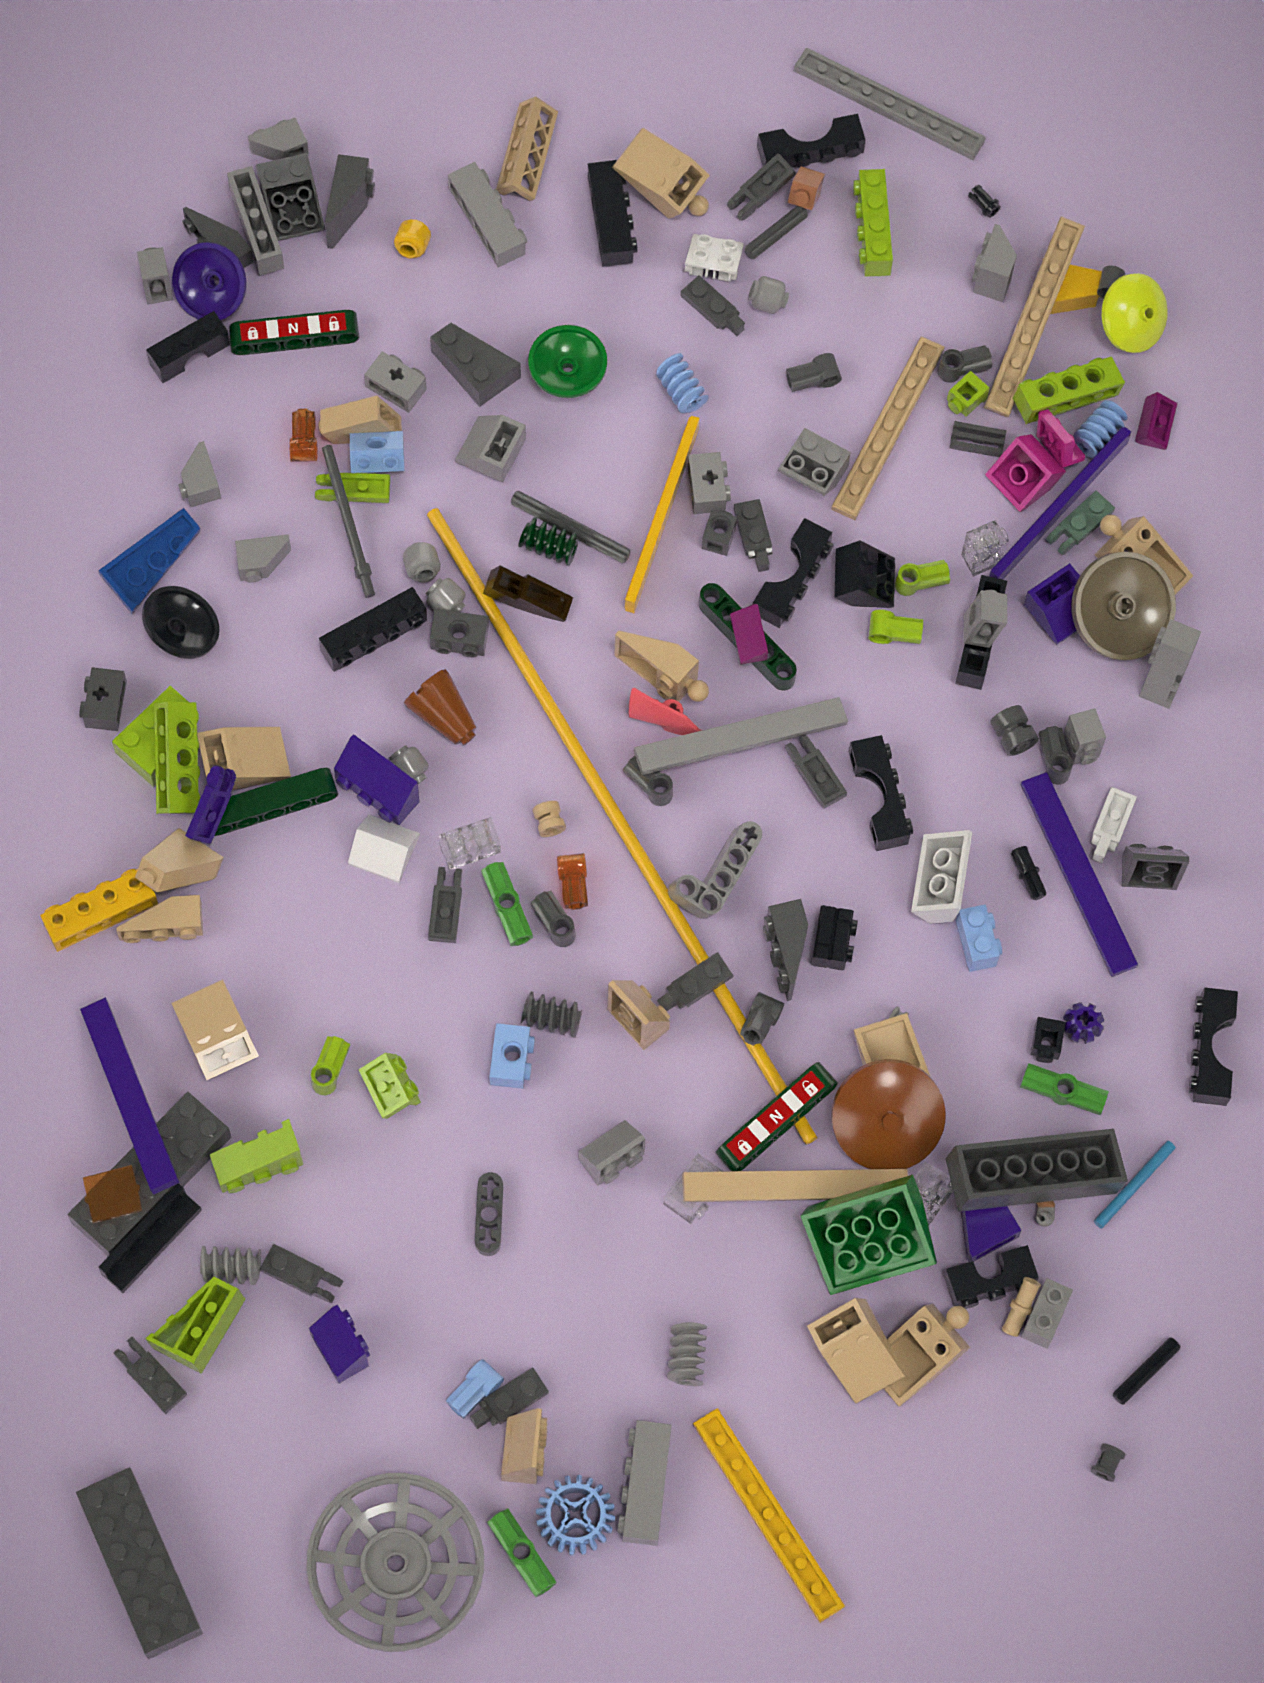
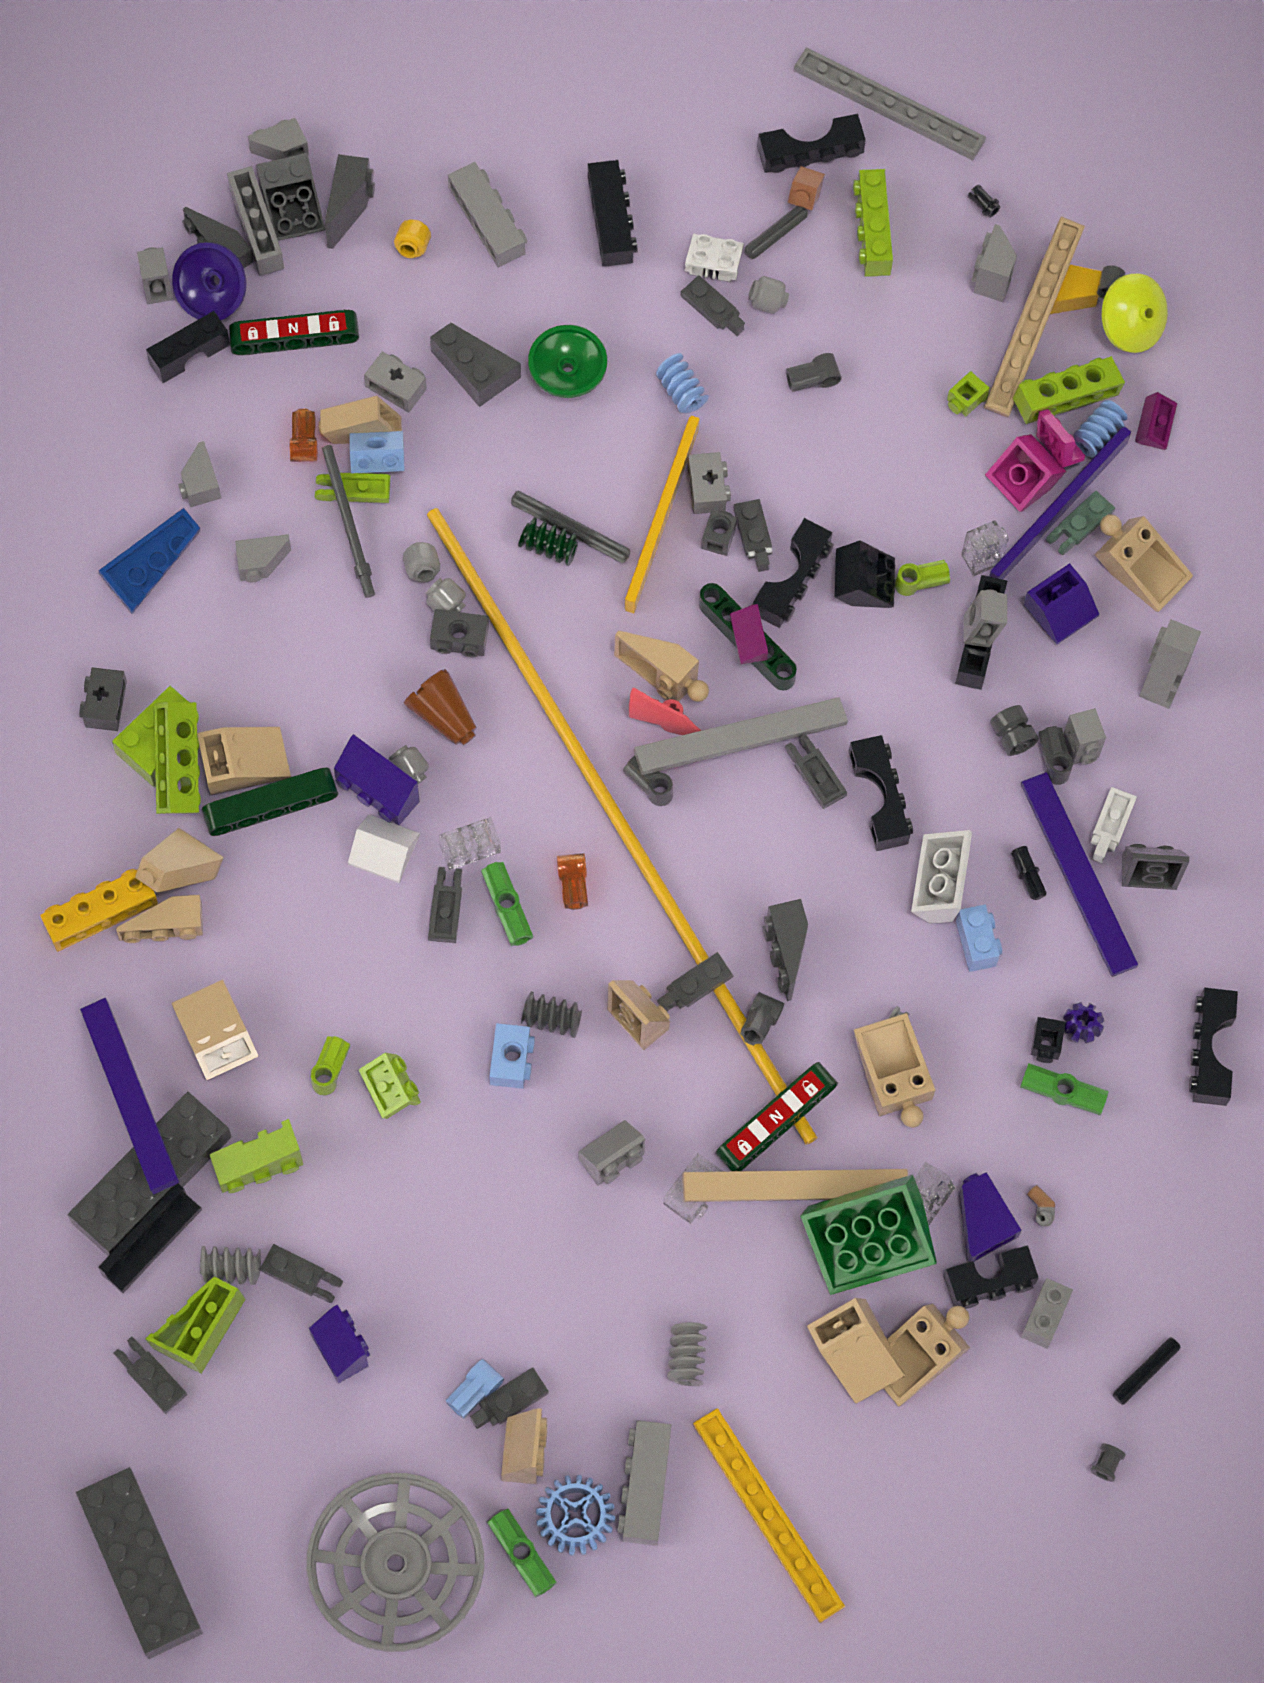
(112, 1194): clear orange piece -> none
(180, 622): black dish -> none
(211, 804): dark purple hinge -> none
(373, 629): black brick -> none
(480, 1234): dark grey beam -> none
(492, 445): light grey slope -> none
(519, 148): tan fence -> none
(527, 594): dark brown slope -> none
(549, 818): tan wheel -> none
(553, 918): dark grey piece -> none
(655, 172): tan slope -> none
(722, 867): light grey beam -> none
(762, 186): dark grey hinge -> none
(815, 462): light grey slope -> none
(833, 938): black brick -> none
(887, 428): tan tile -> none
(887, 628): lime piece -> none
(888, 1115): dark orange dish -> none
(968, 360): dark grey piece -> none
(980, 435): dark grey tile -> none
(1021, 1306): tan pin -> none
(1036, 1169): dark grey brick -> none
(1122, 605): dark tan dish -> none
(1138, 1180): dark azure bar -> none

